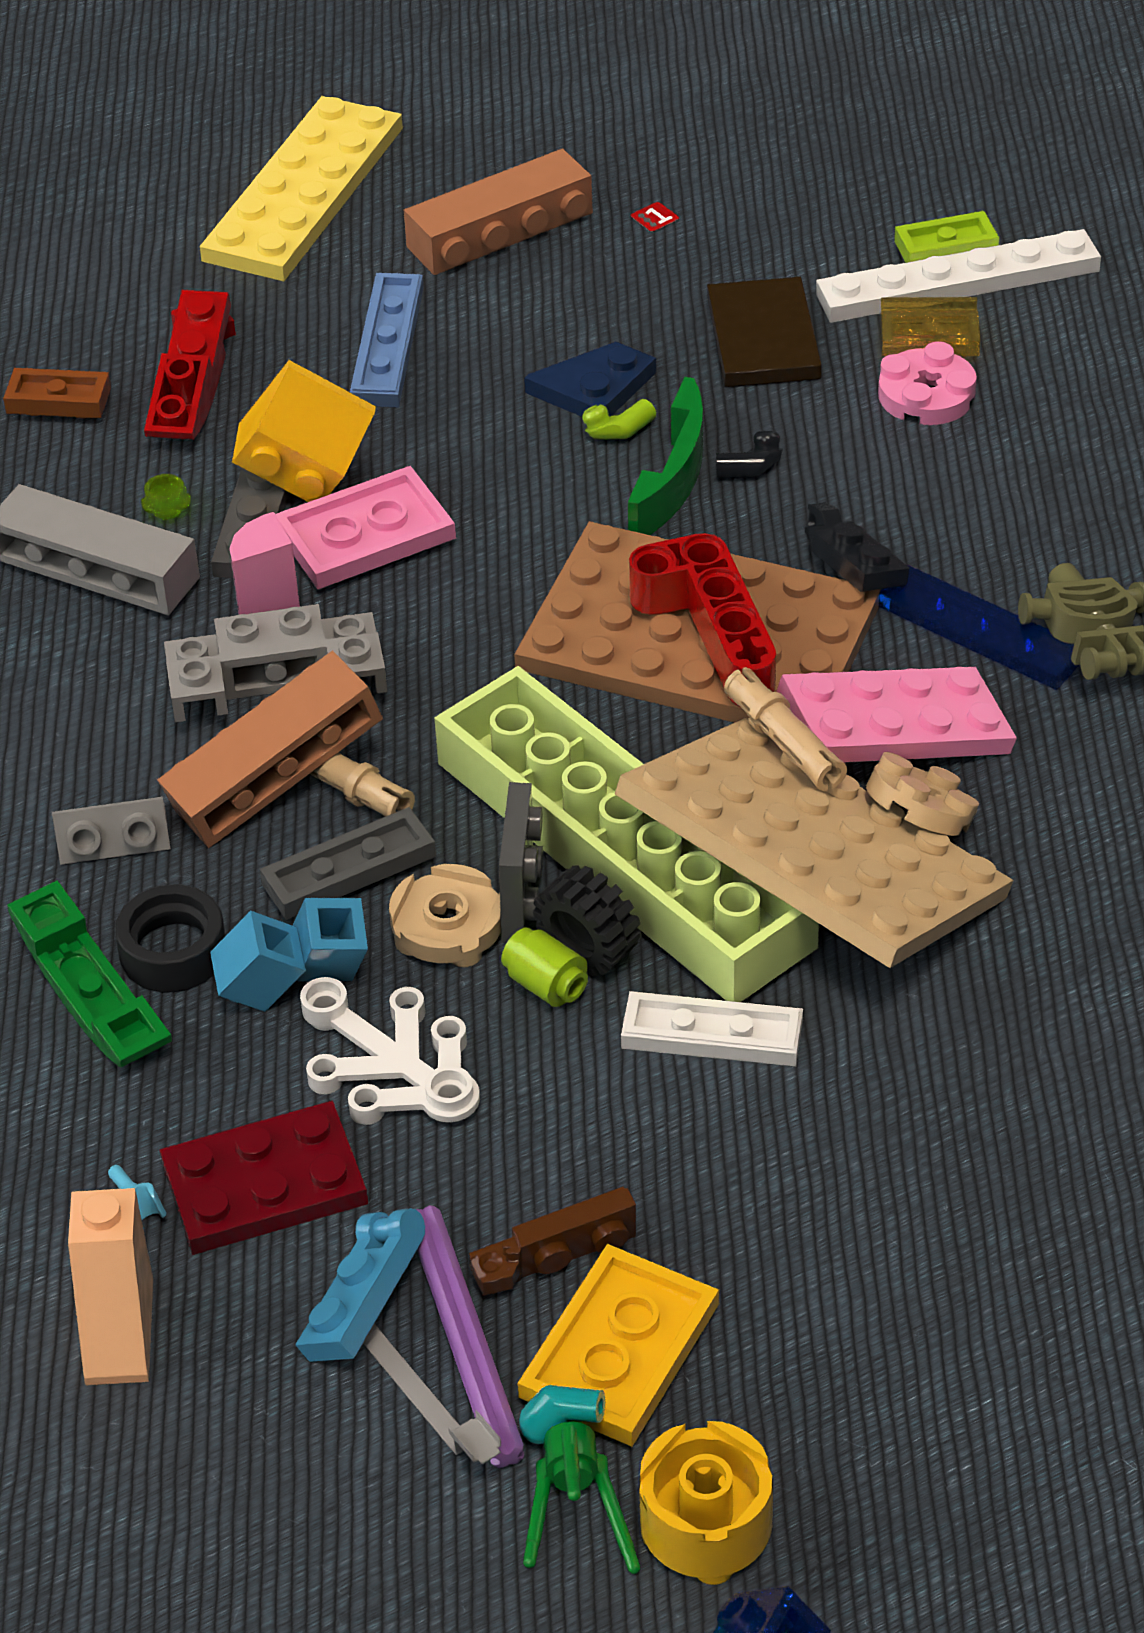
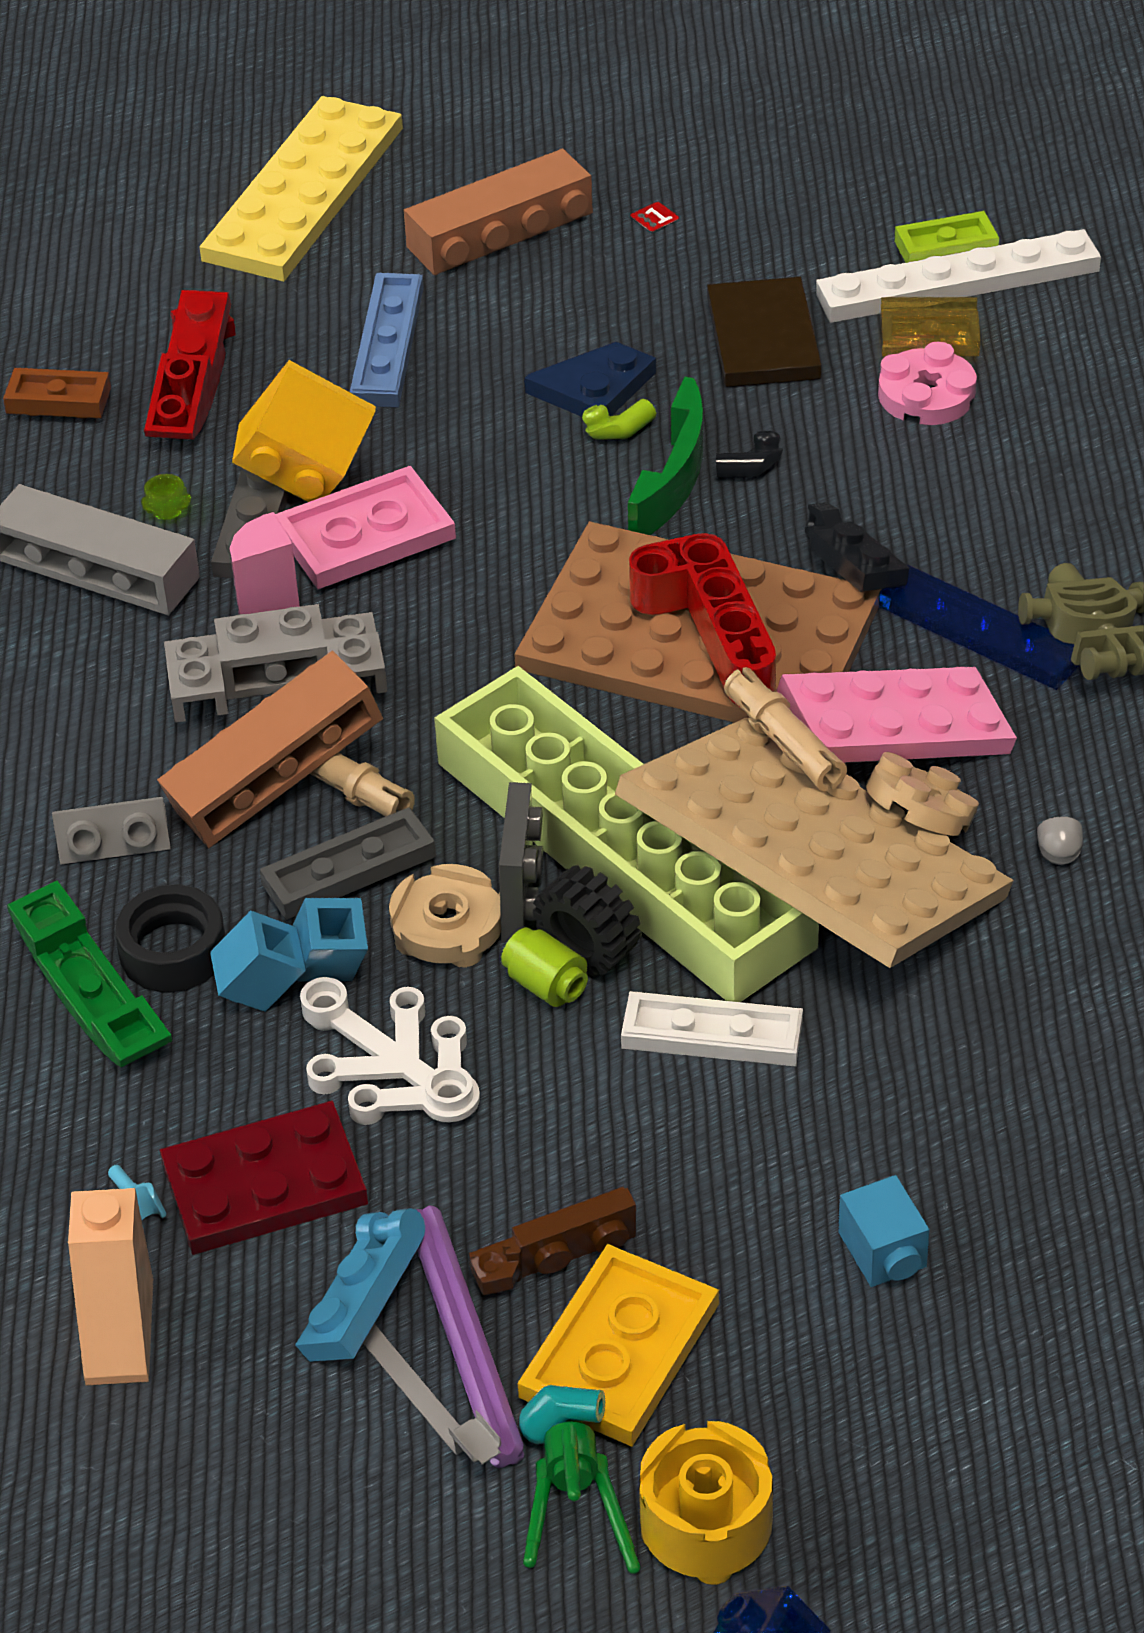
(883, 1231): none -> dark azure brick
(1060, 839): none -> light grey hinge

